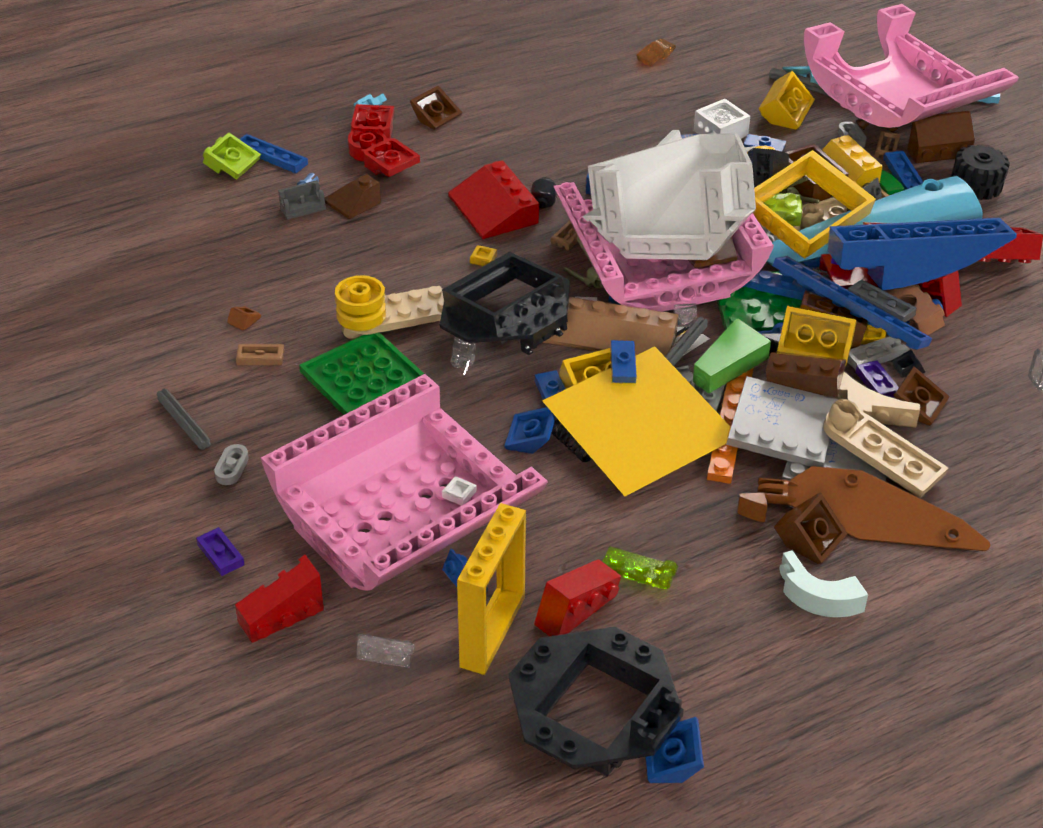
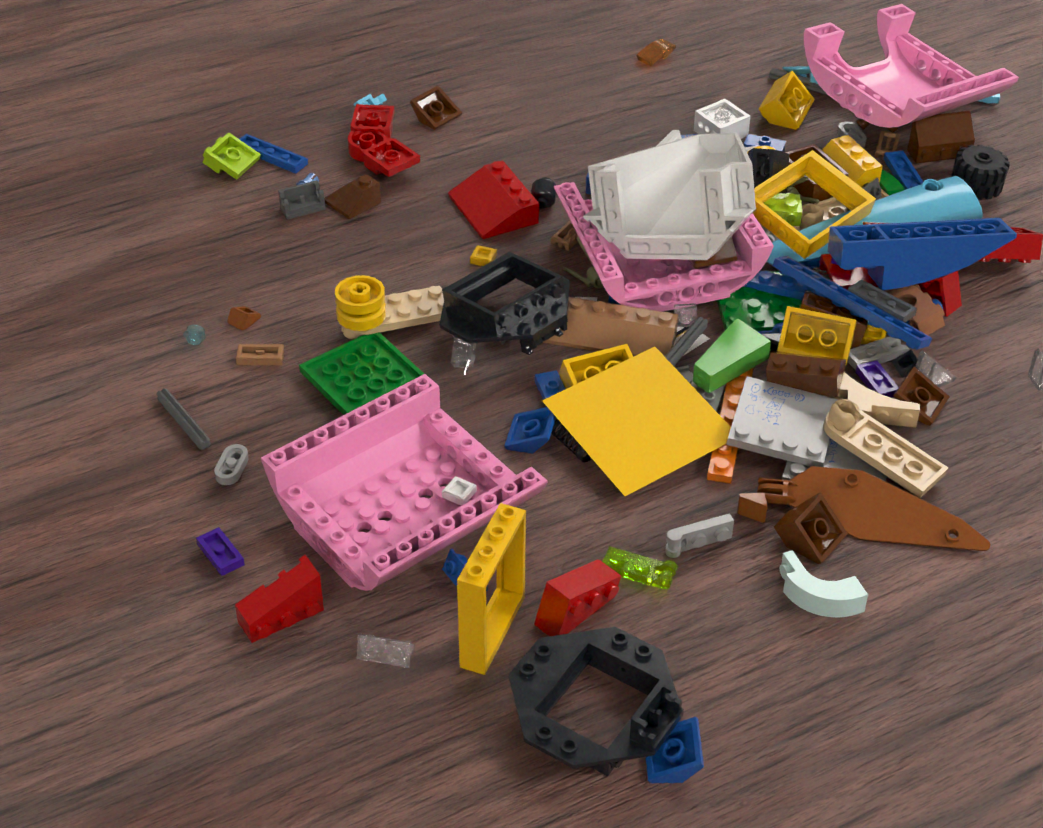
(195, 334): none -> clear light blue plate
(623, 361): blue plate -> none
(698, 534): none -> light grey plate
(934, 370): none -> clear slope

